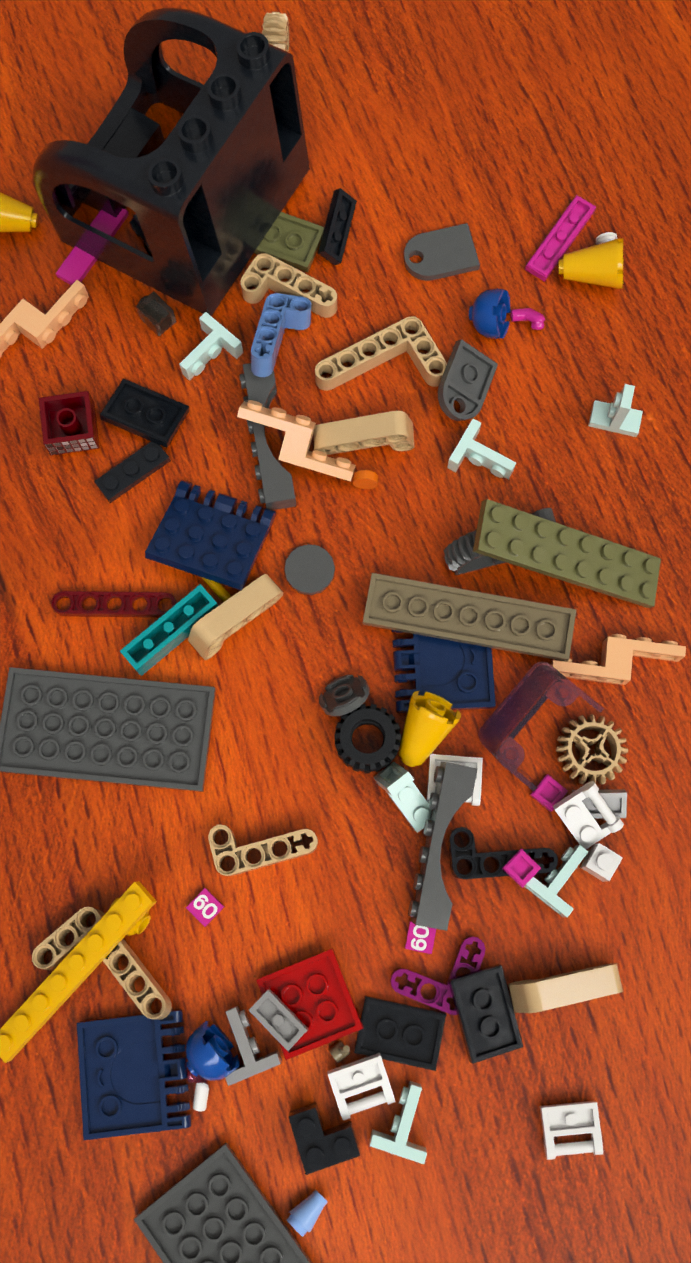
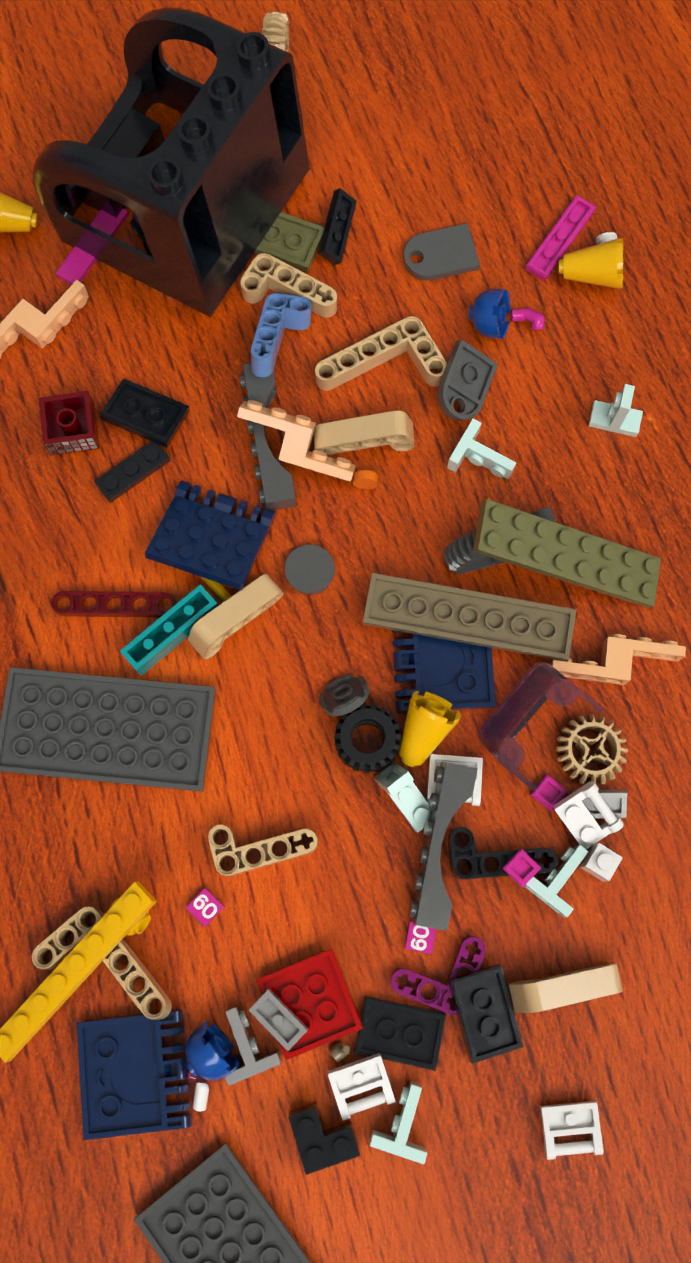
(156, 313): clear smoke brick -> none
(210, 347): light aqua bracket -> none
(306, 1213): light blue cone -> none

